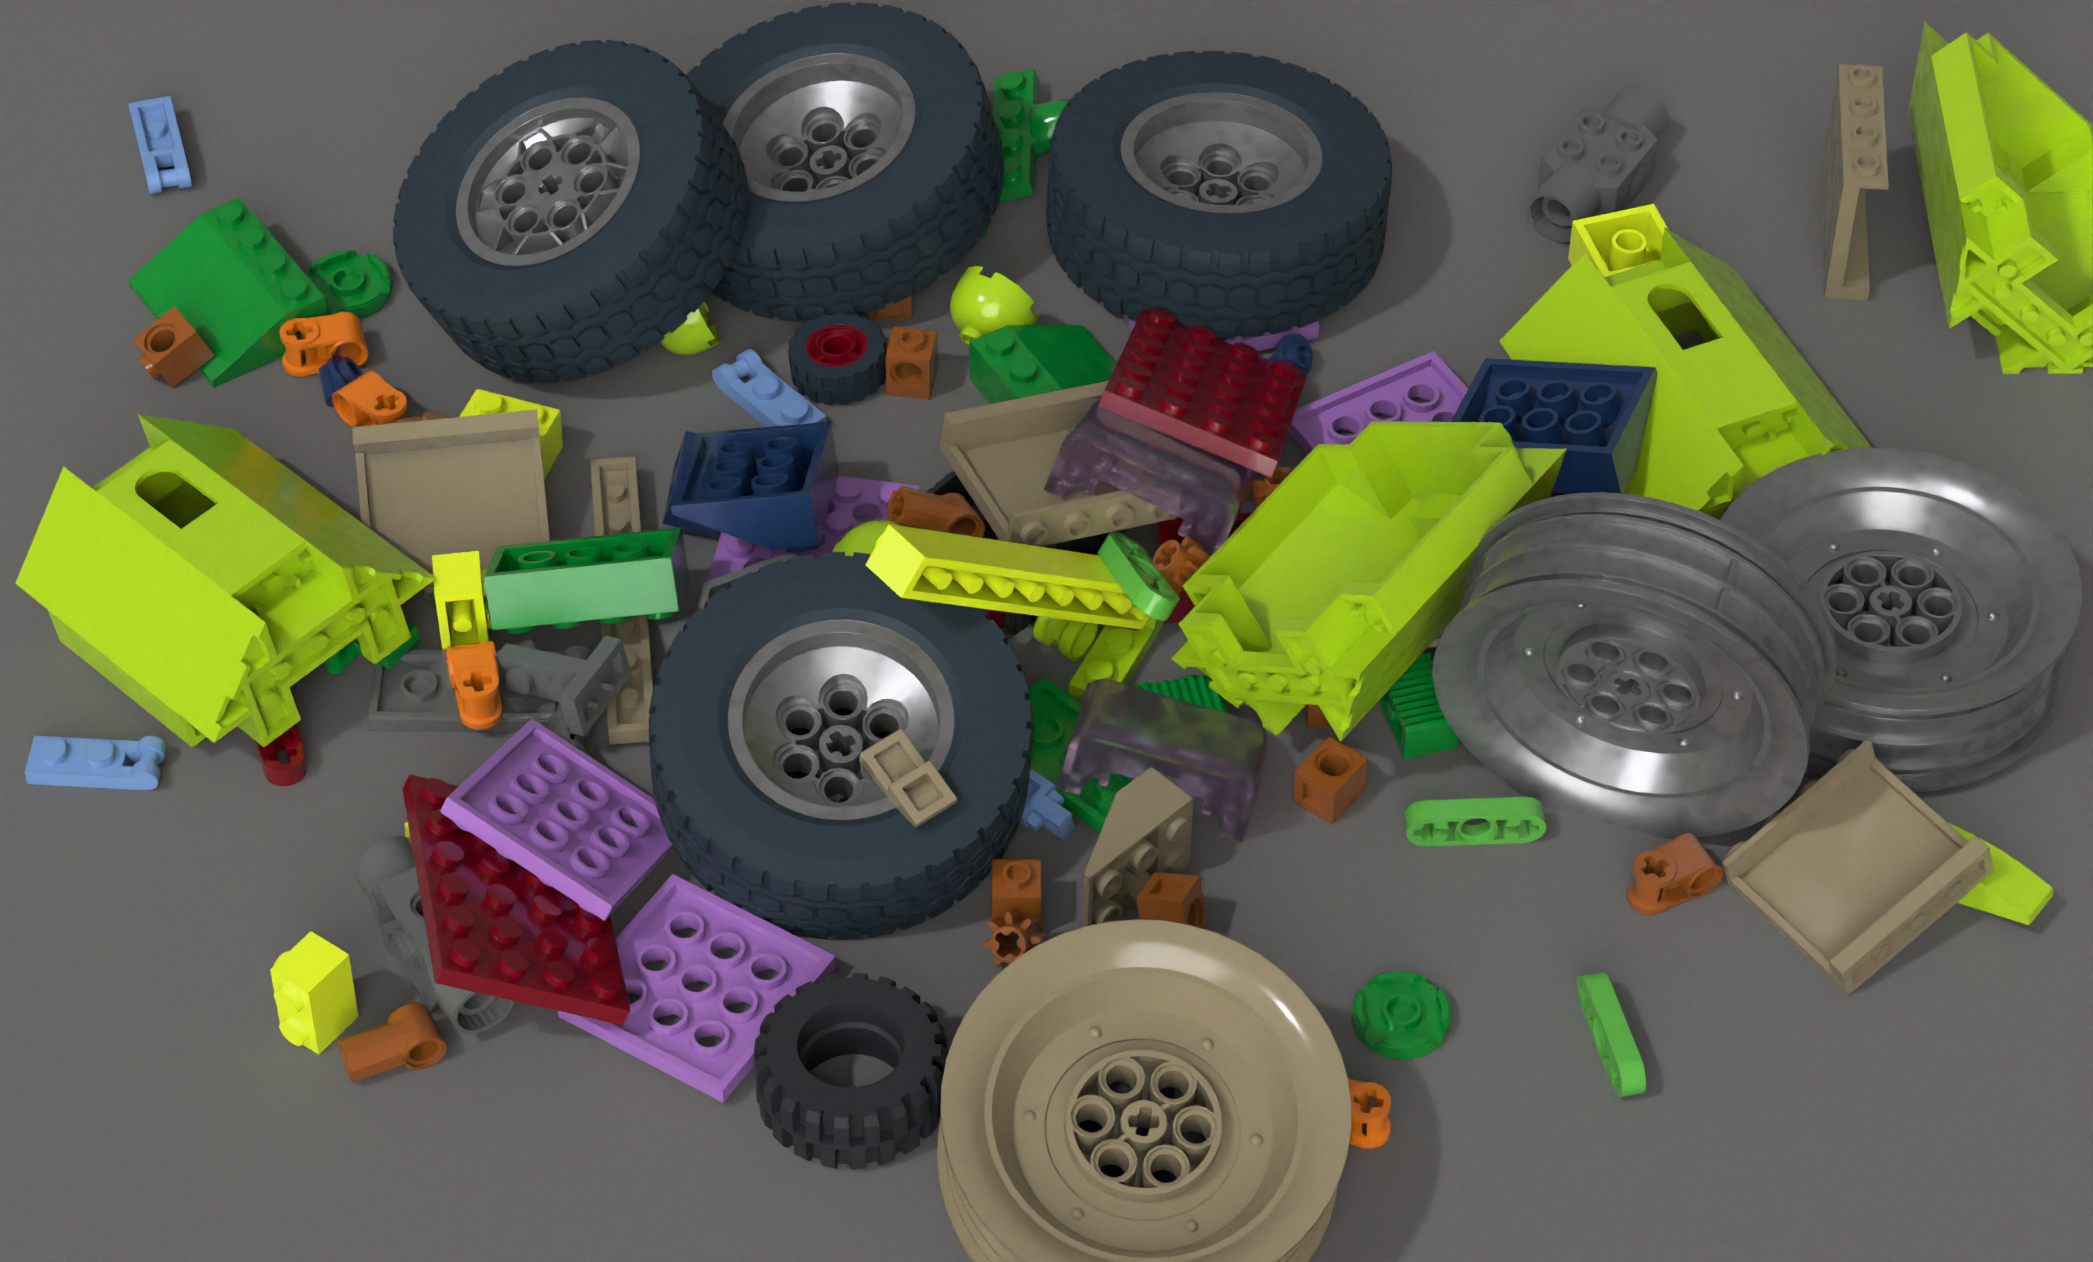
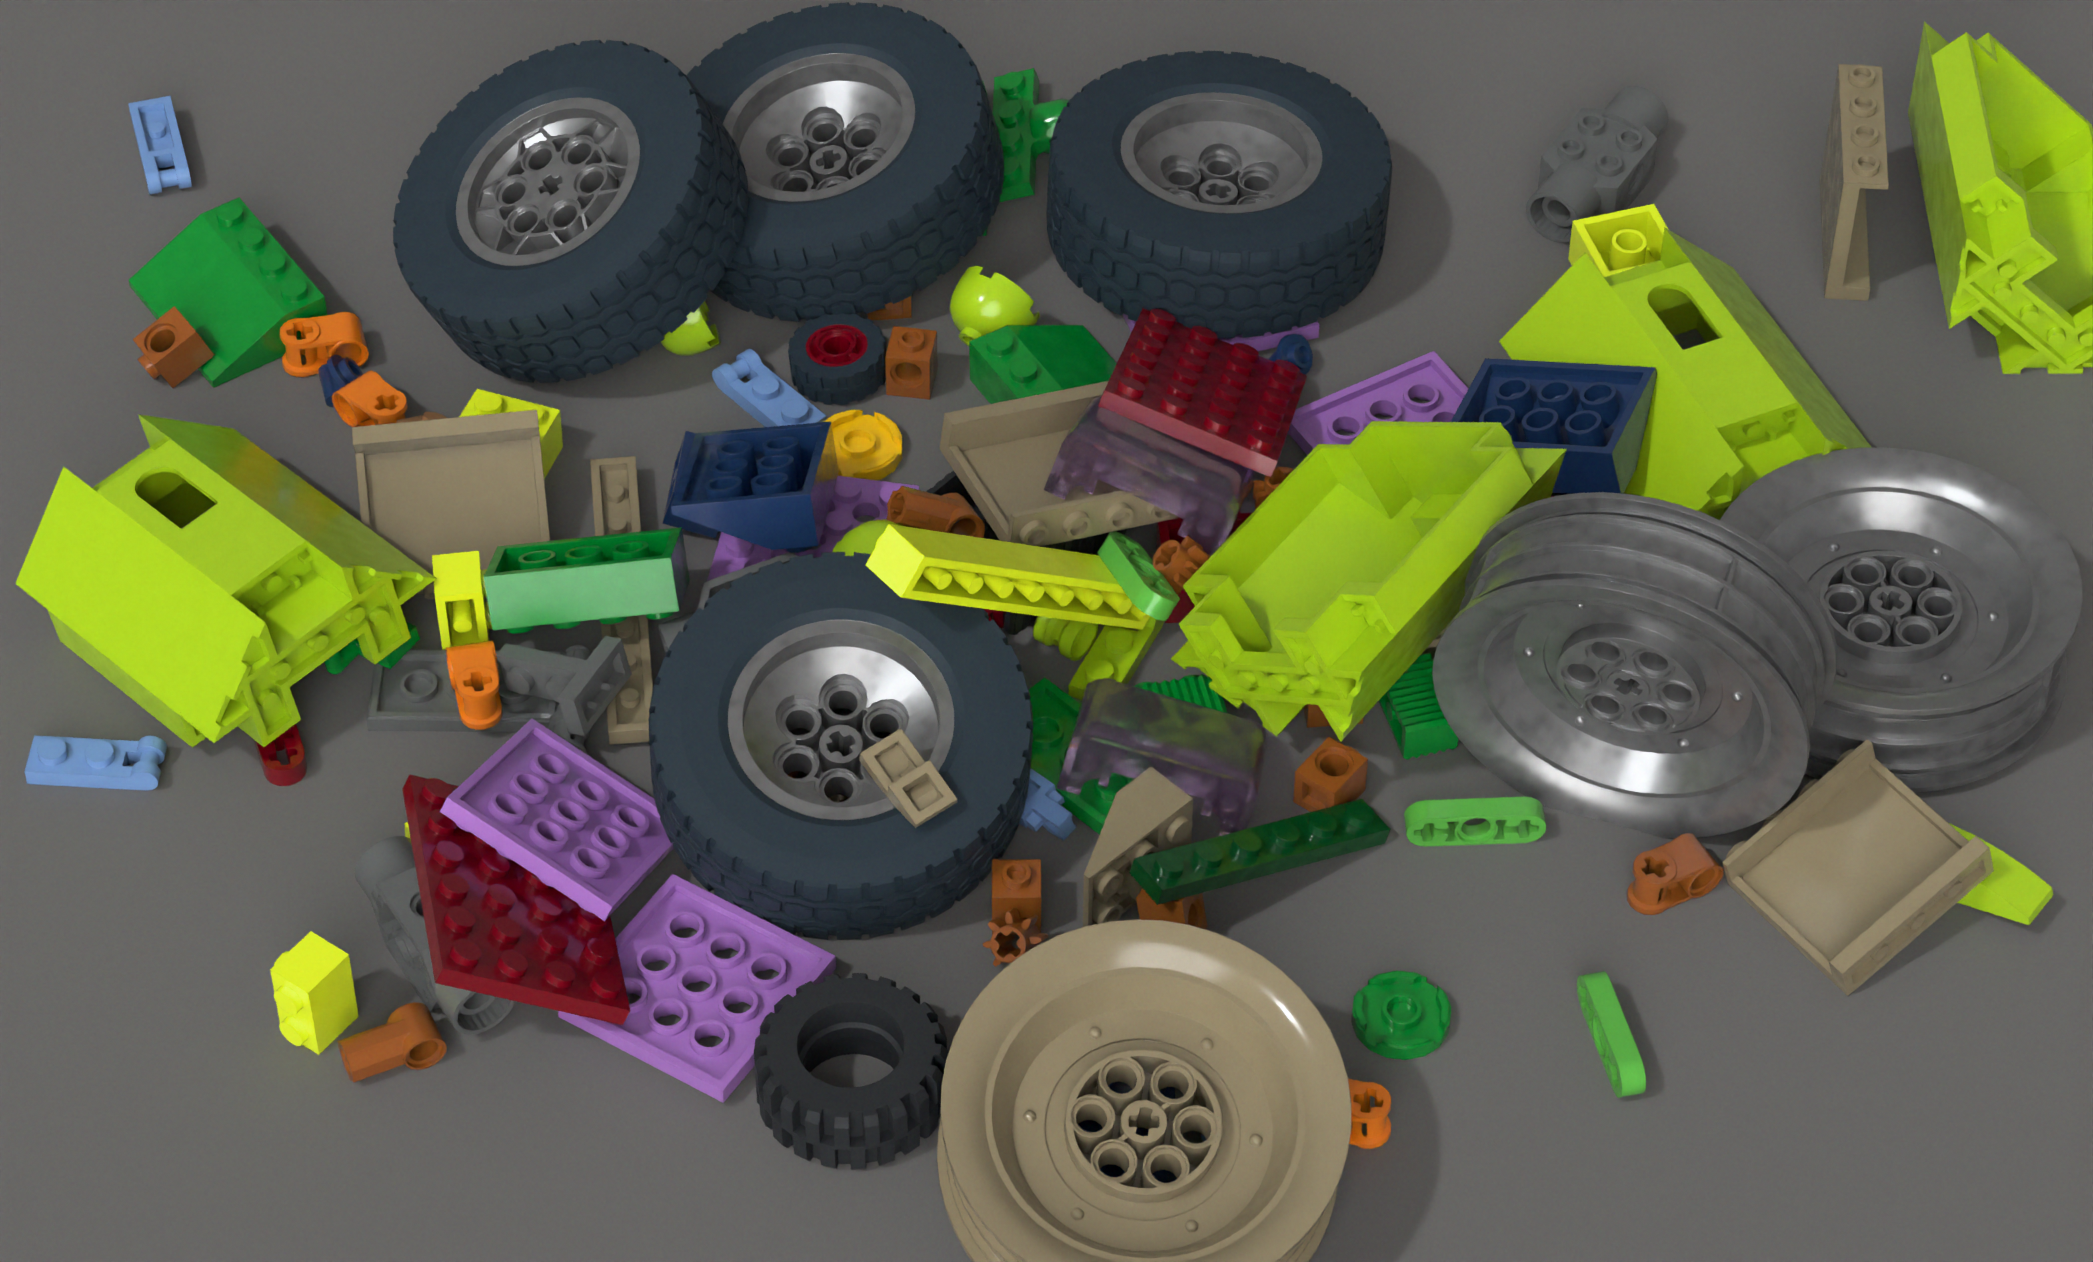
(352, 282): green tile -> none
(866, 444): none -> yellow tile
(1259, 851): none -> dark green plate

